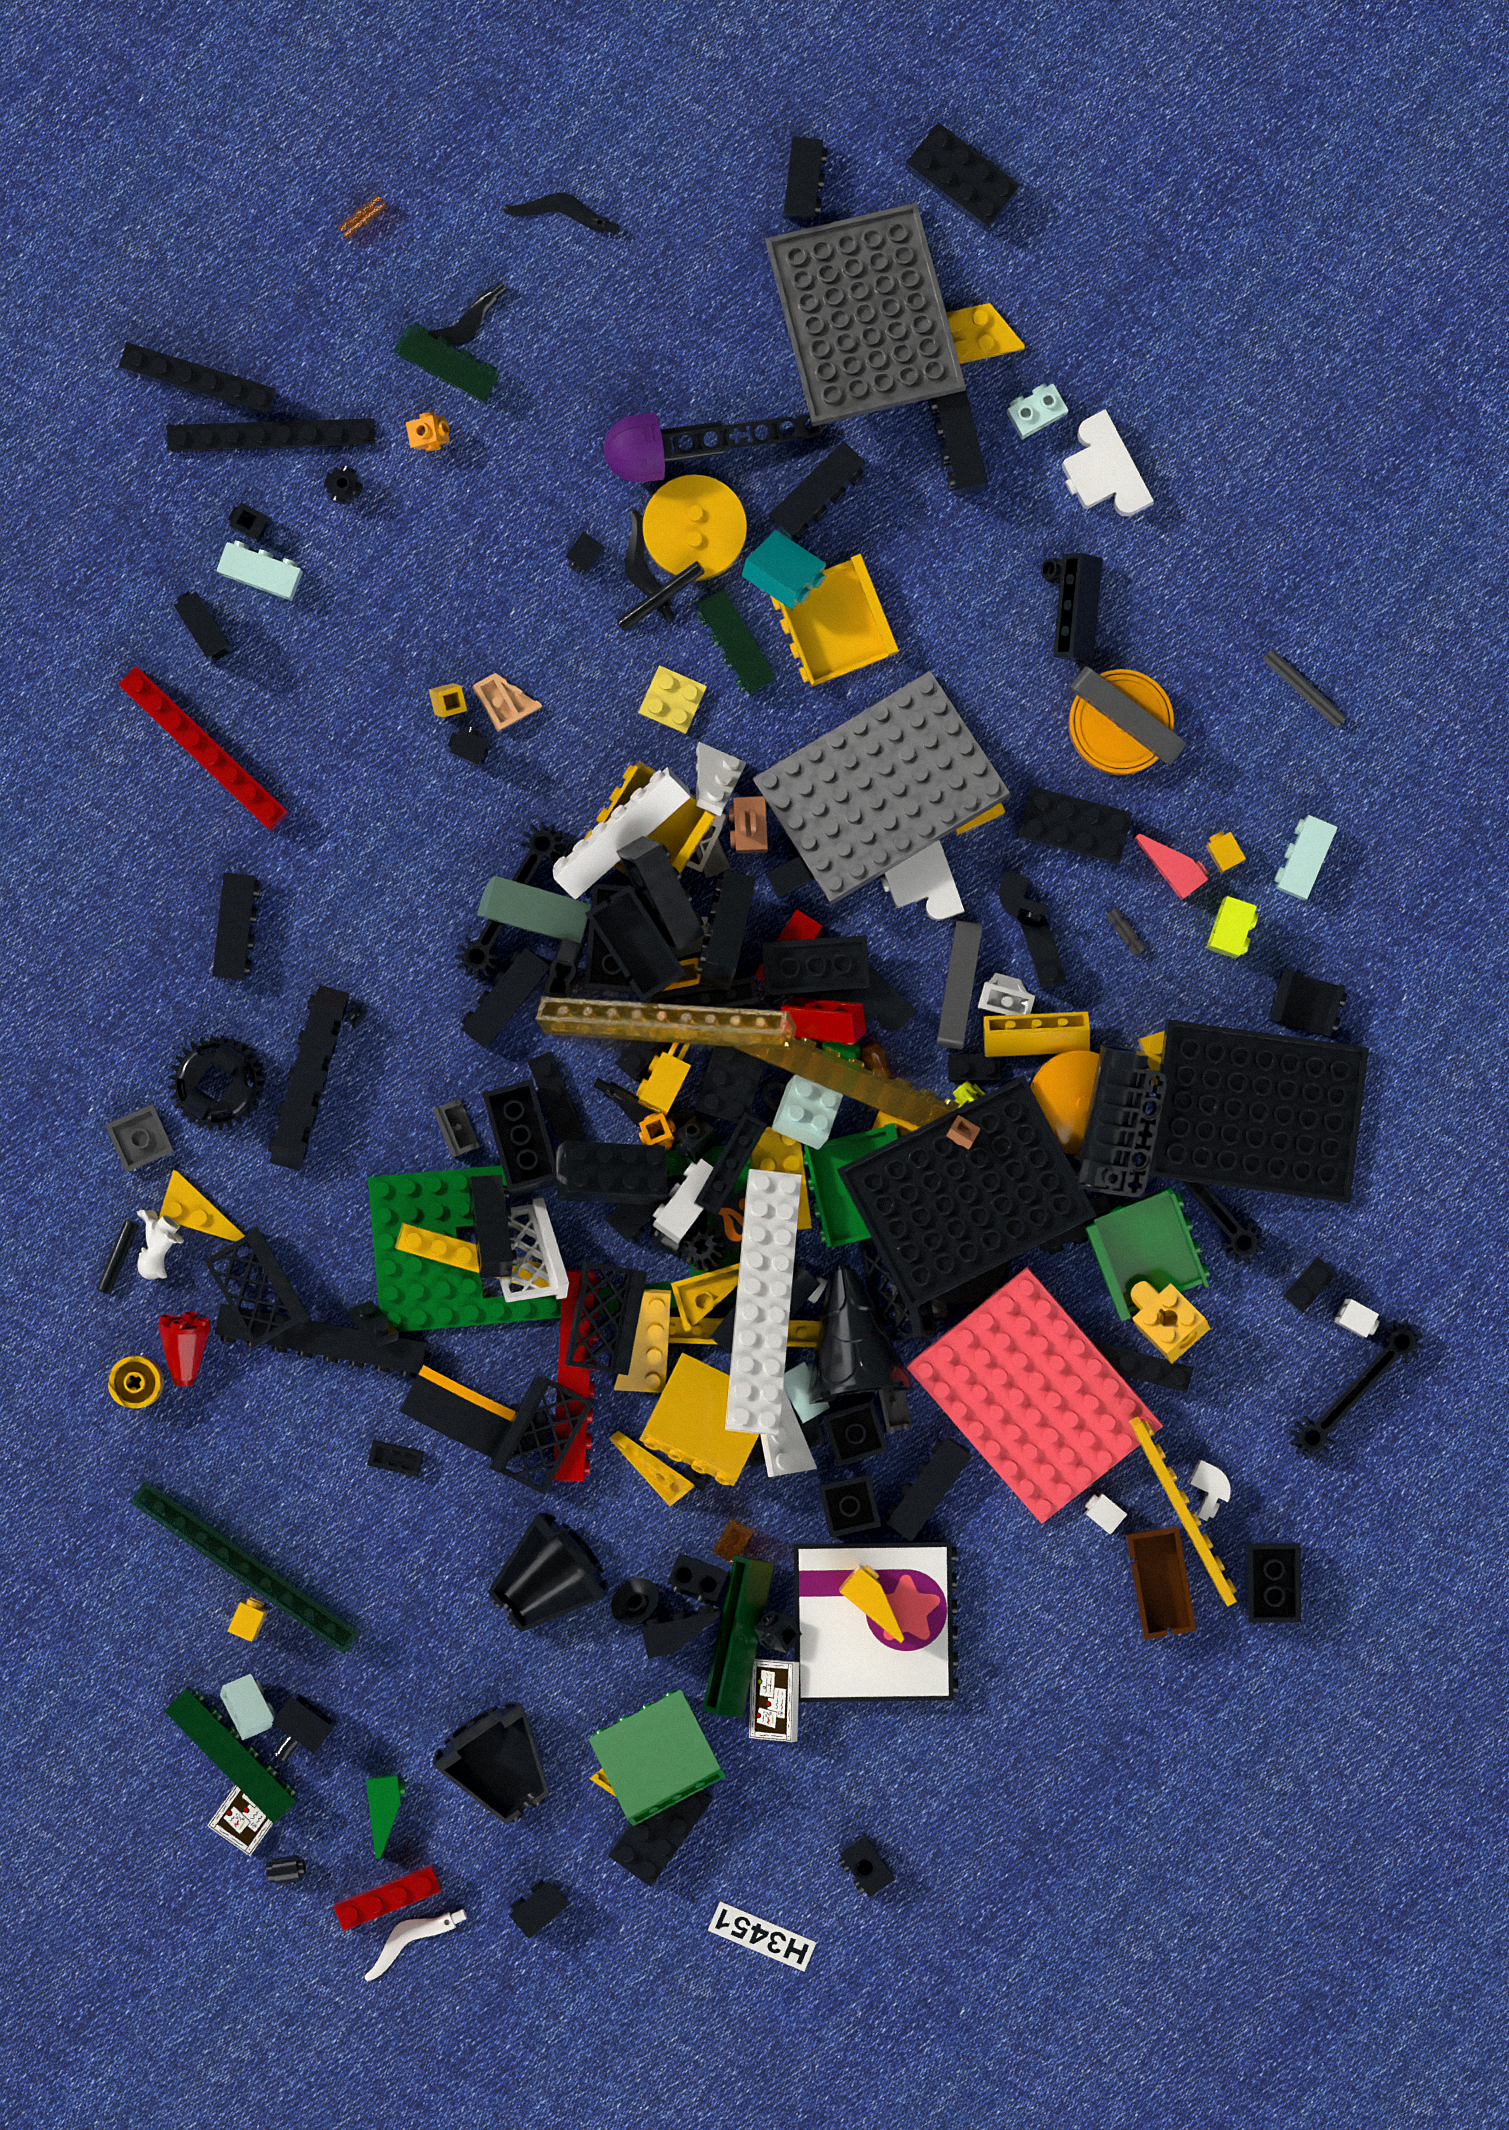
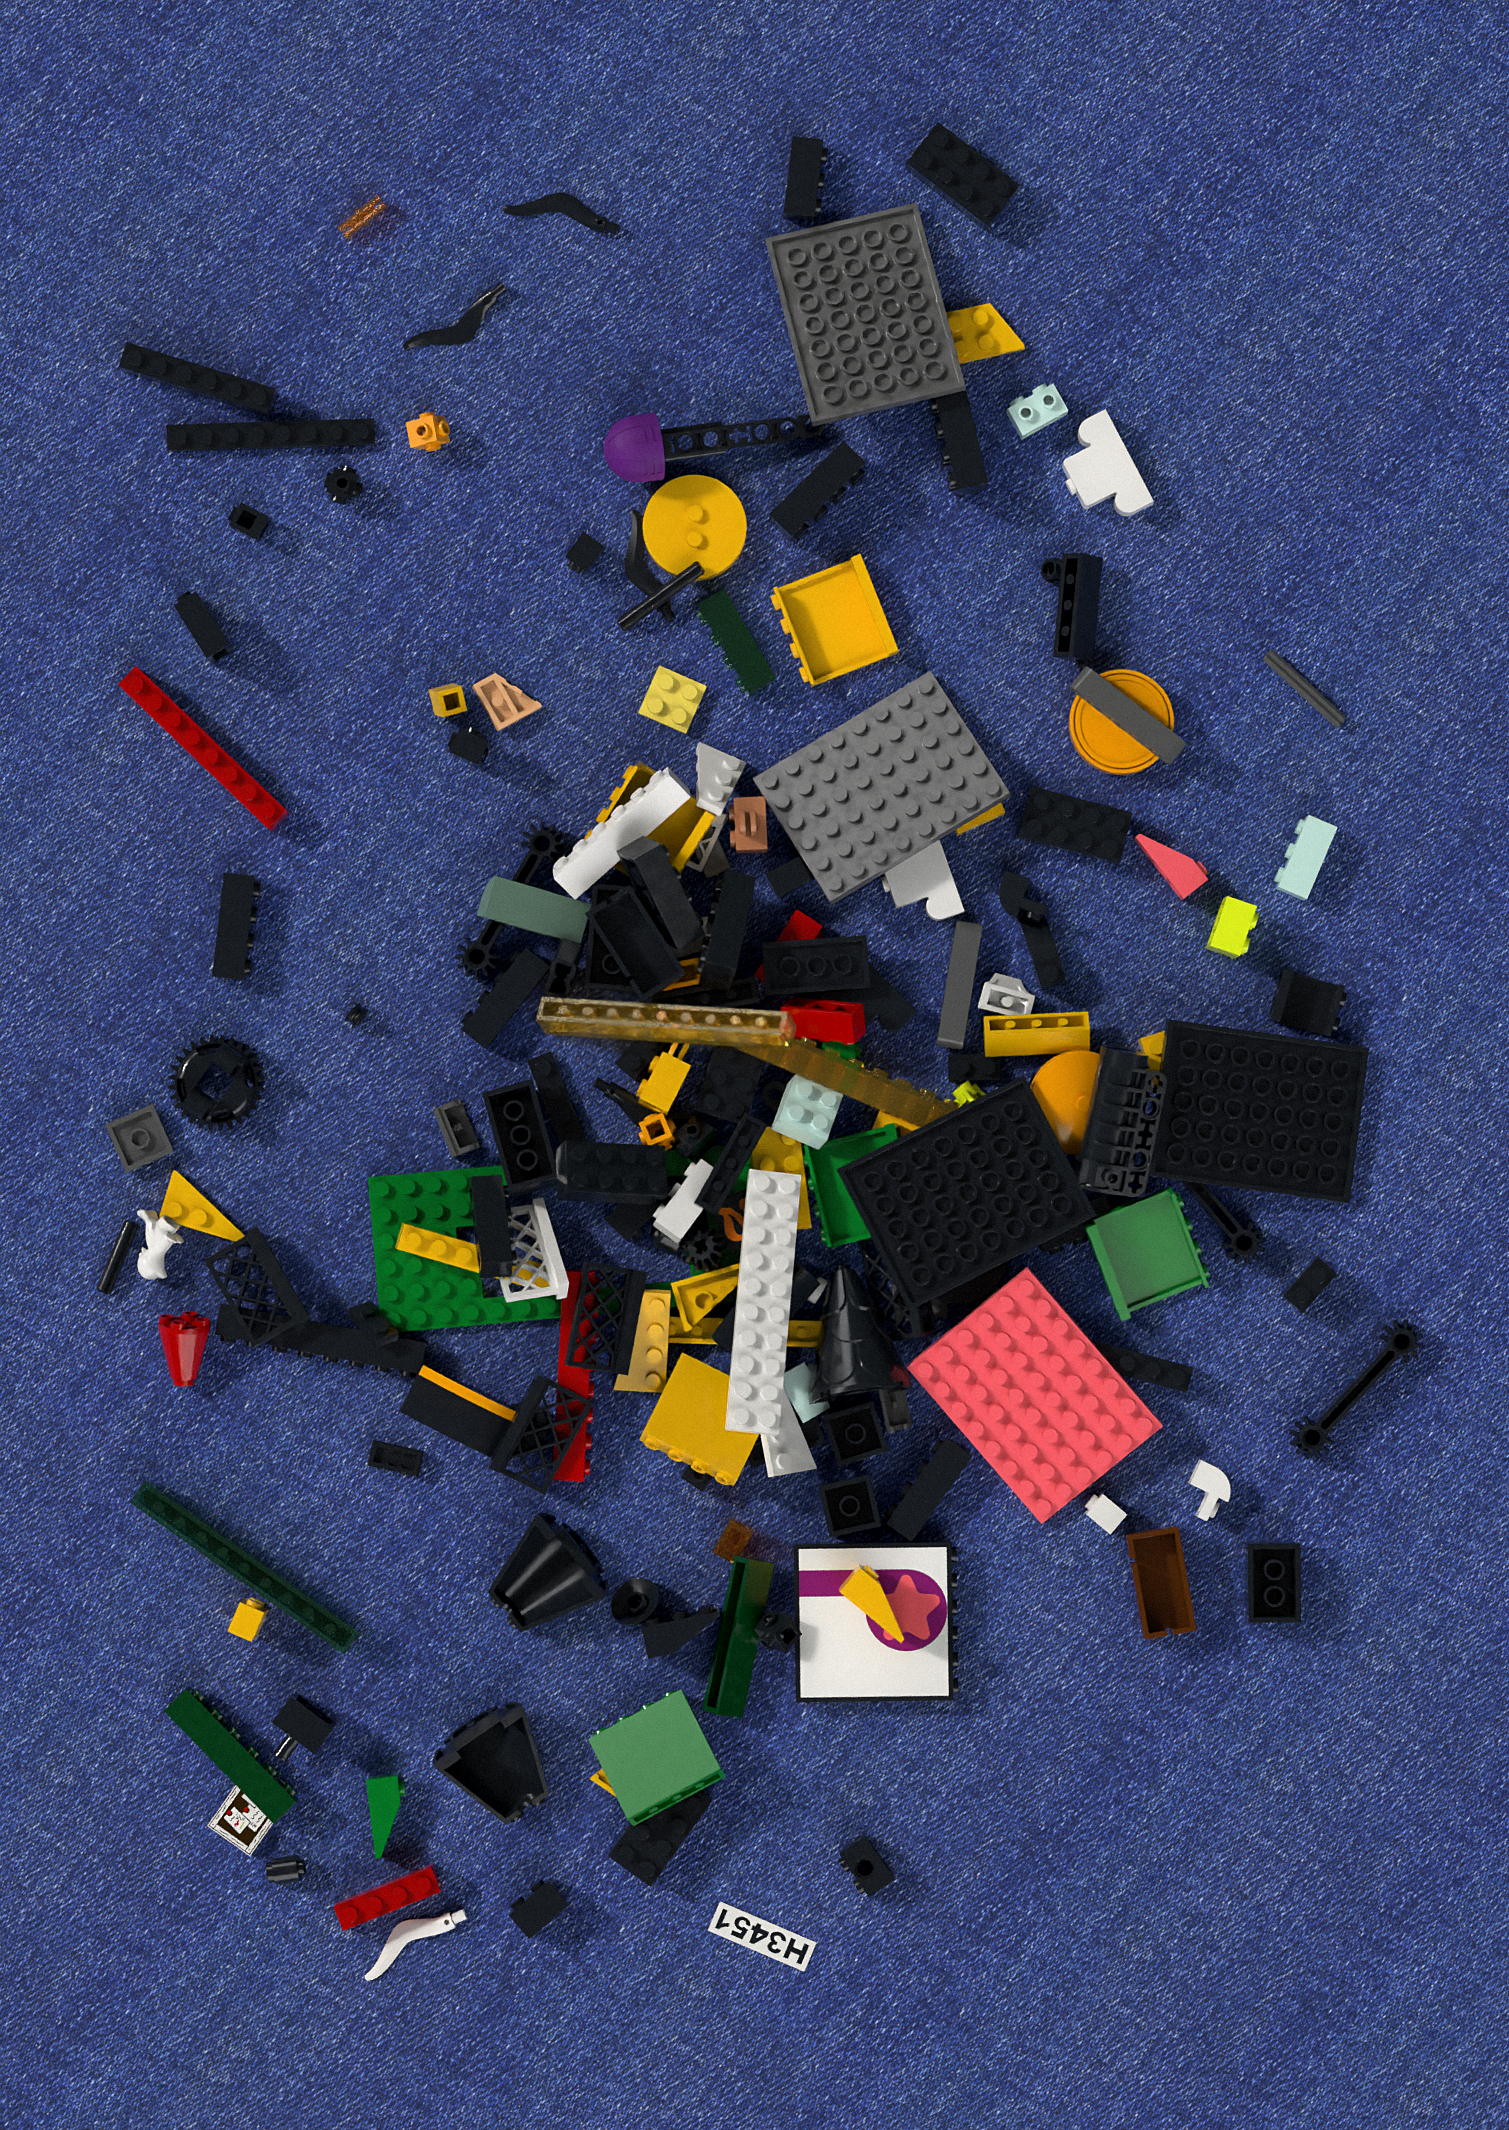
(121, 1379): yellow brick -> none
(247, 1706): light aqua brick -> none
(259, 570): light aqua brick -> none
(308, 1077): black brick -> none
(446, 363): clear green brick -> none
(662, 1478): yellow wing -> none
(699, 1571): black brick -> none
(774, 1700): tile -> none
(784, 570): teal brick -> none
(875, 1057): clear orange cone -> none
(963, 1132): nougat plate -> none
(1125, 931): flat silver axle -> none
(1167, 1319): yellow brick -> none
(1179, 1500): yellow plate -> none
(1225, 851): yellow brick -> none
(1357, 1318): white brick -> none

